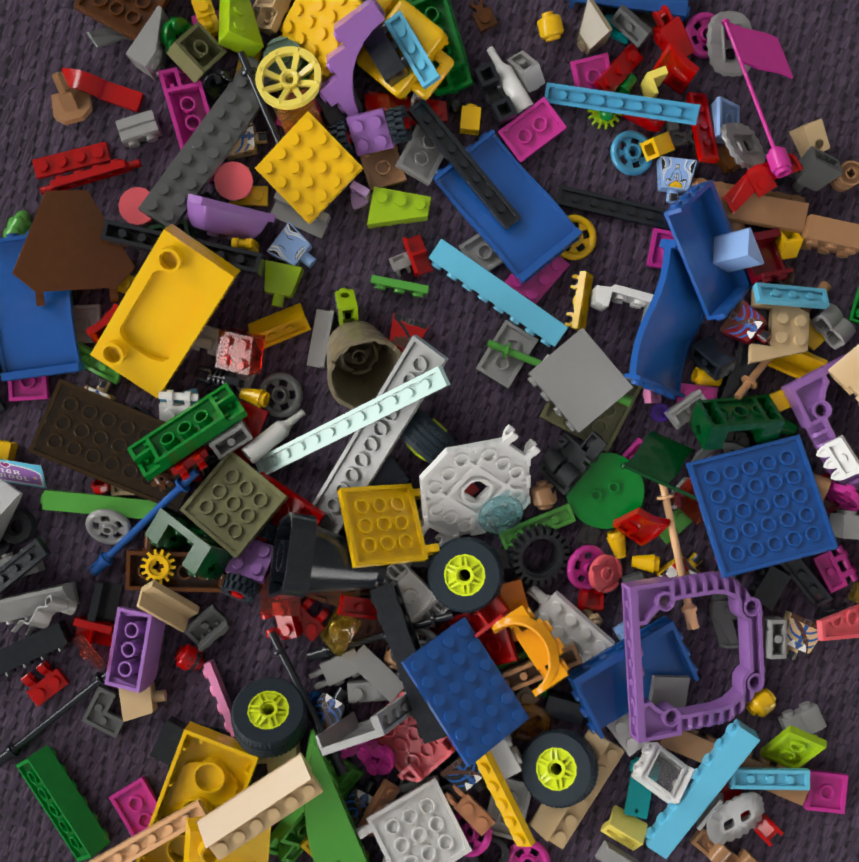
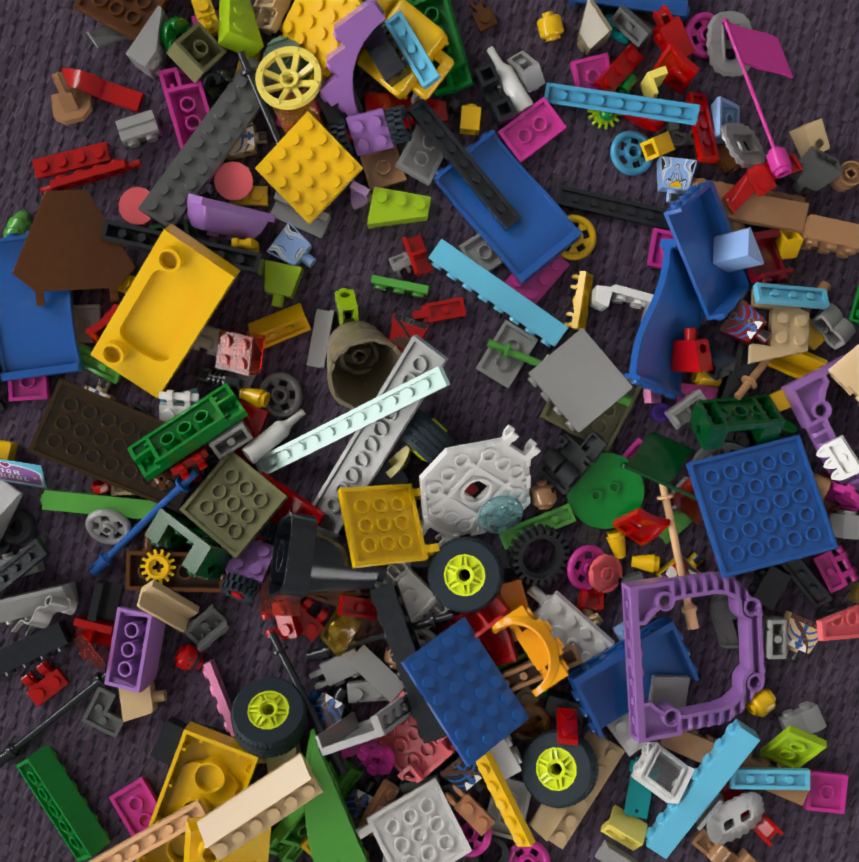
(399, 461): none -> light yellow slope
(441, 310): none -> red hinge
(567, 726): none -> red plate
(691, 353): none -> red torso

